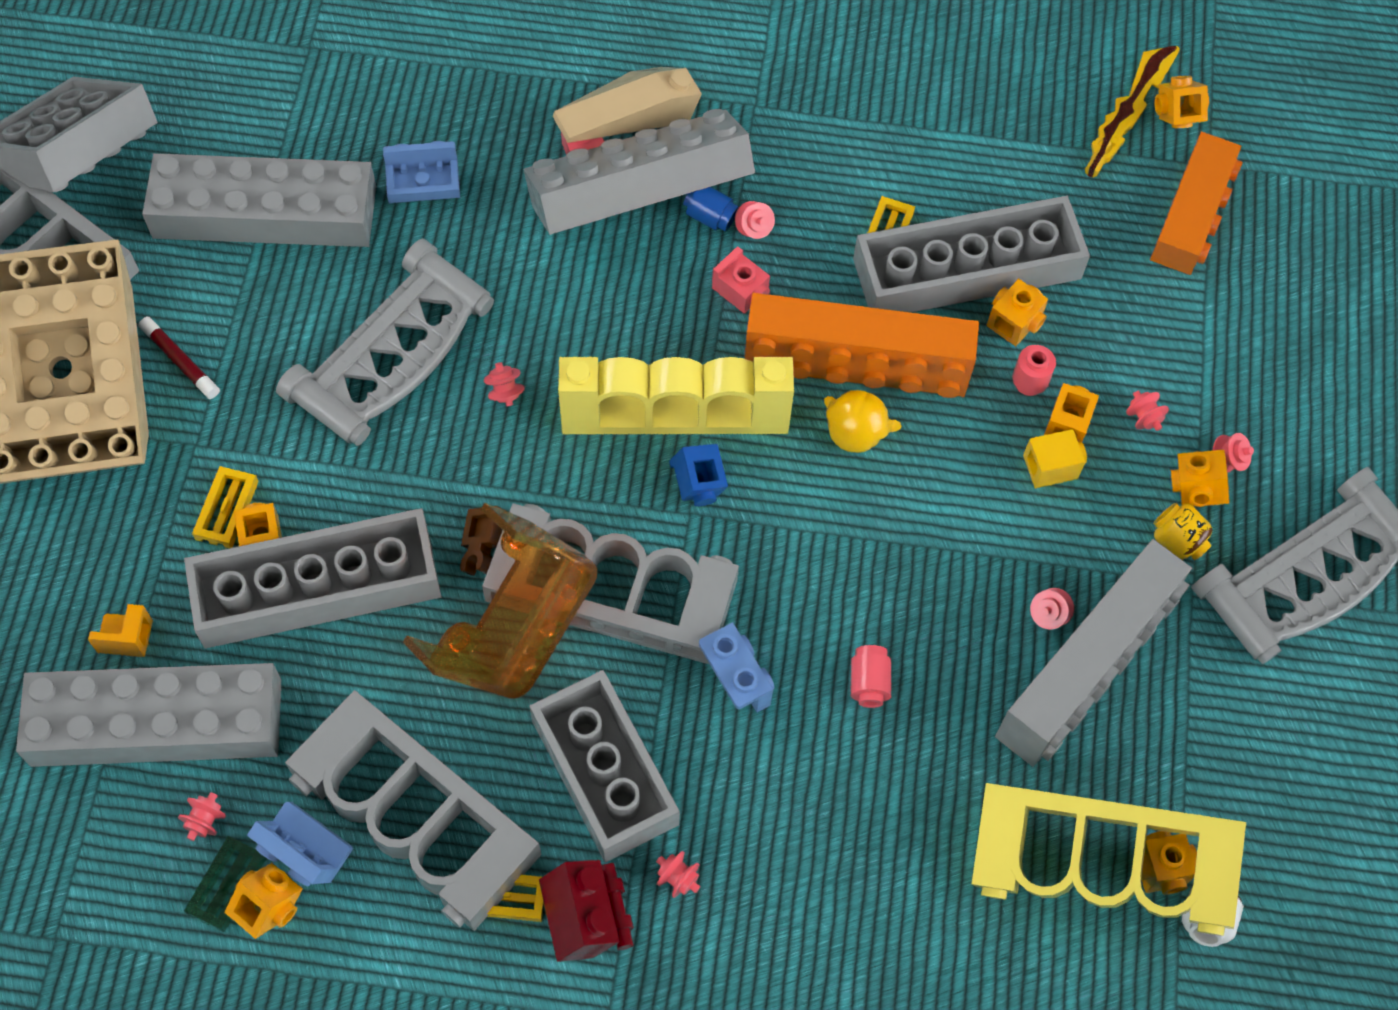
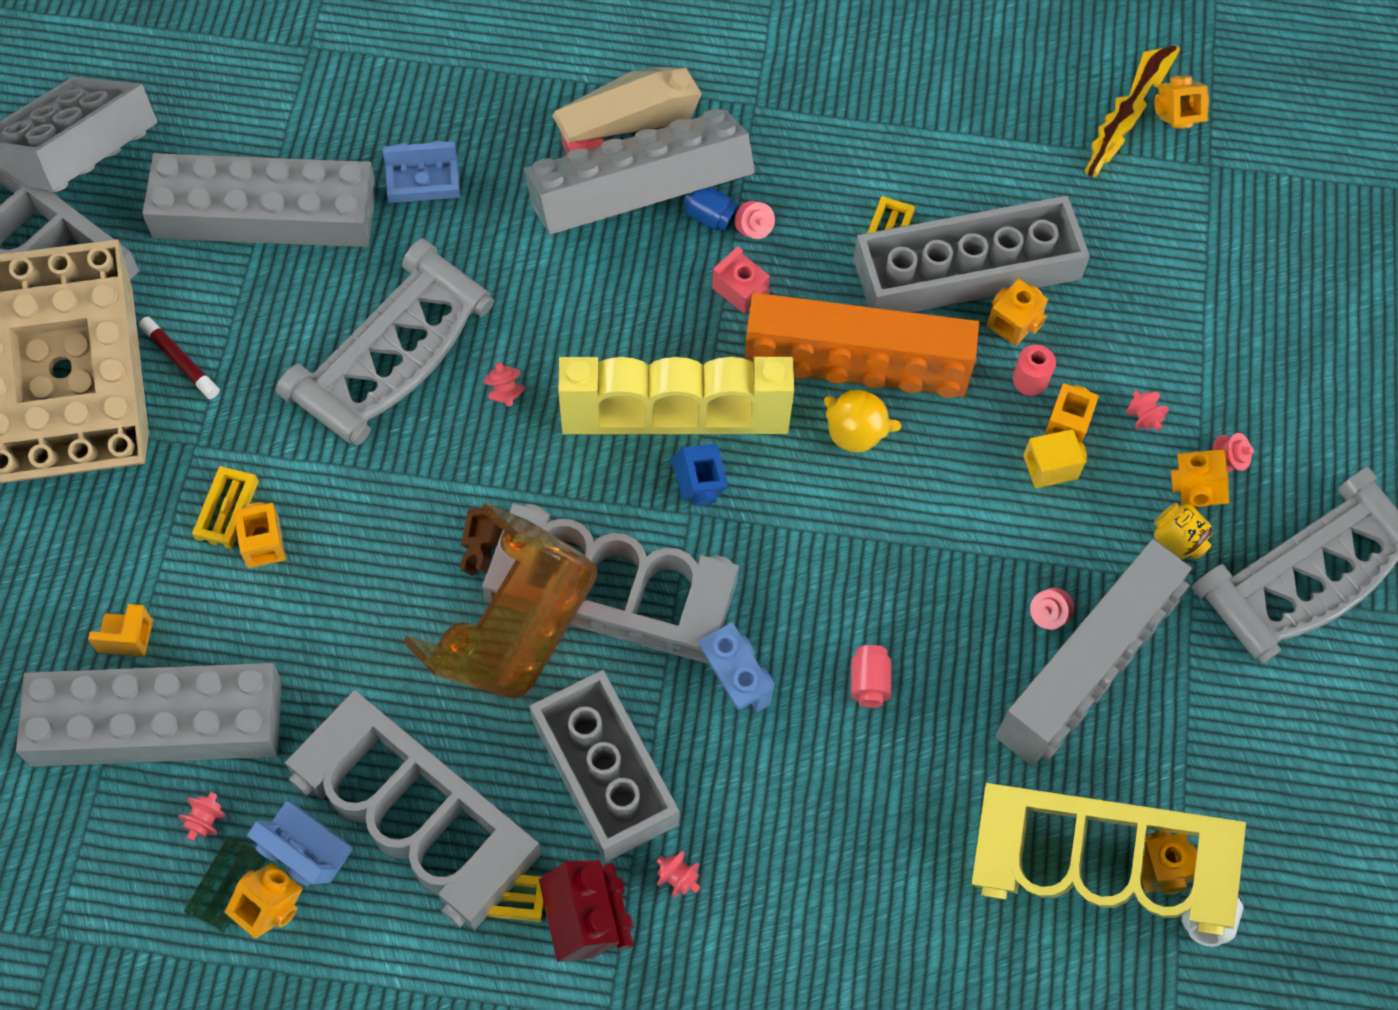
(311, 578): light grey brick -> none
(1196, 203): orange brick -> none

